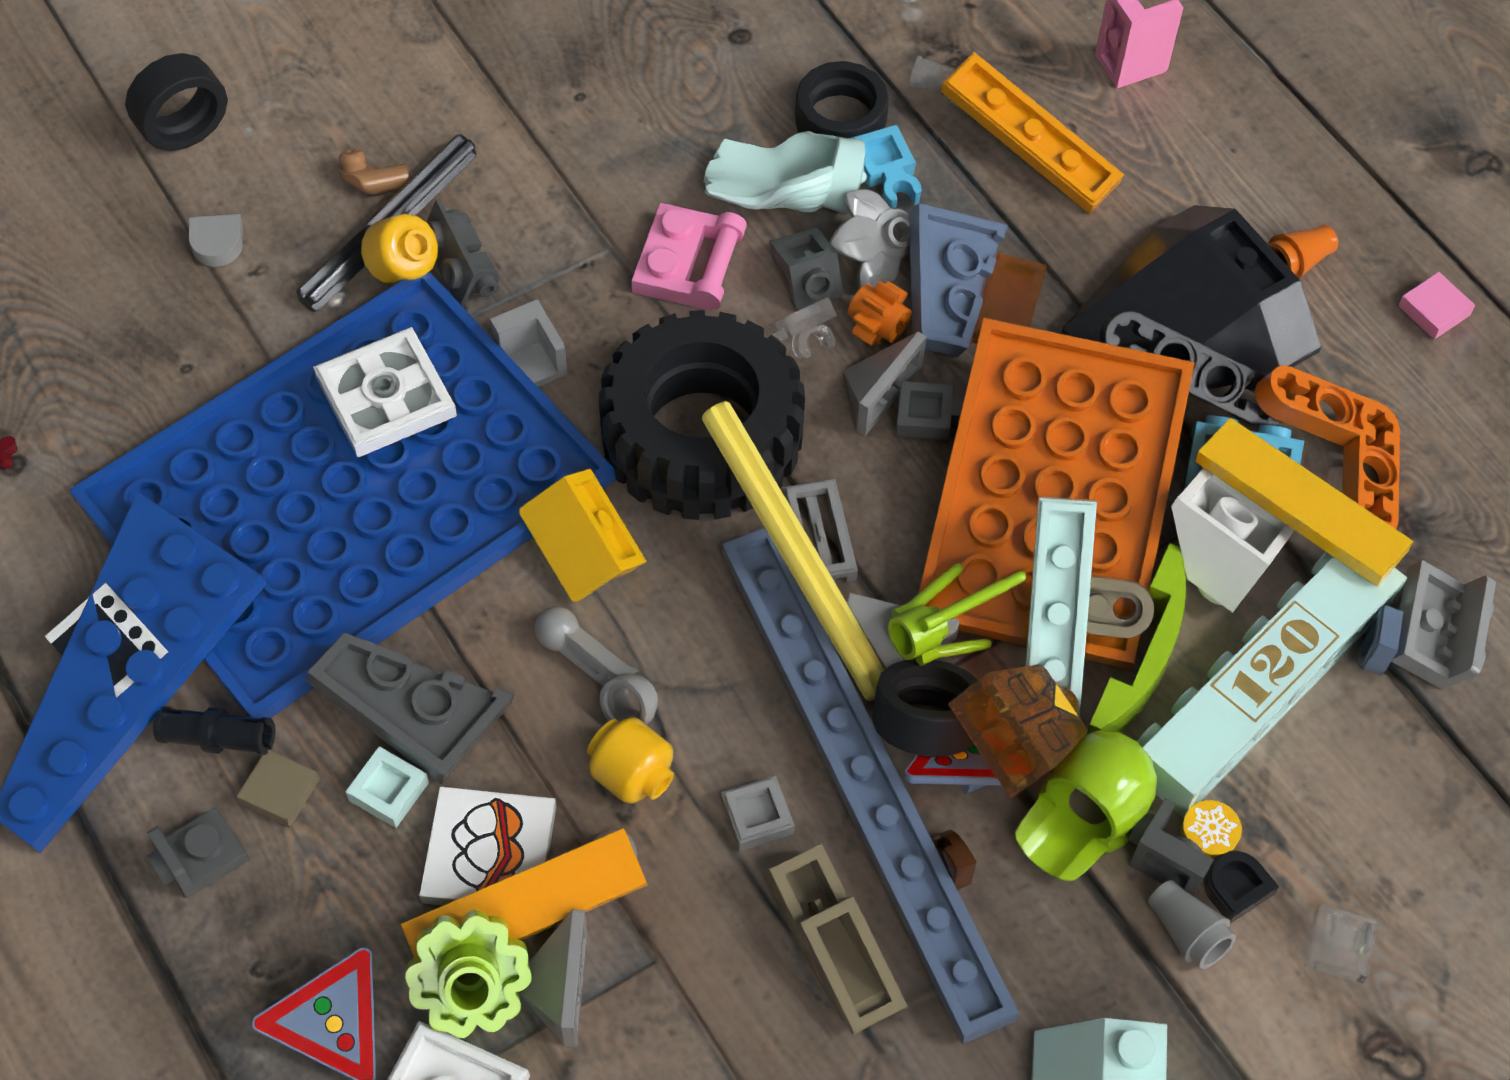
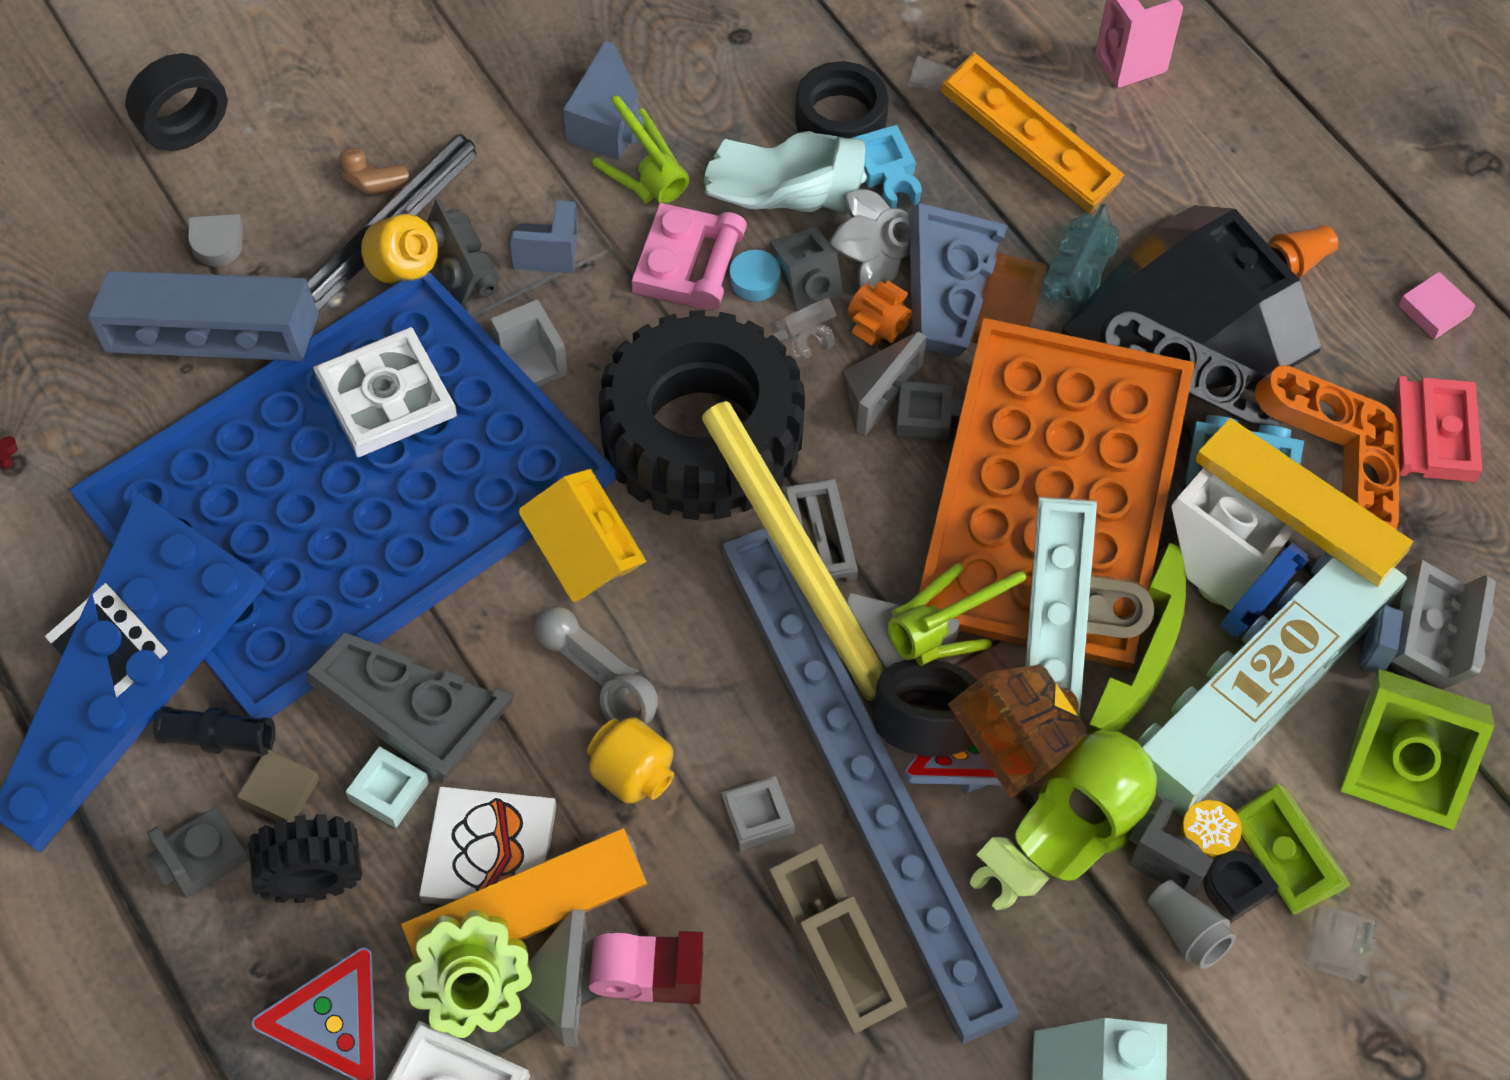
(204, 315): none -> sand blue brick
(304, 858): none -> black tyre
(547, 246): none -> sand blue panel
(590, 115): none -> sand blue slope
(648, 967): none -> leg
(659, 171): none -> lime plant
(755, 275): none -> medium azure tile
(956, 857): reddish brown tile -> none
(1012, 868): none -> yellowish green tile
(1090, 244): none -> clear light blue hinge
(1264, 591): none -> blue tile
(1290, 849): none -> lime slope
(1417, 749): none -> lime slope
(1438, 428): none -> coral plate

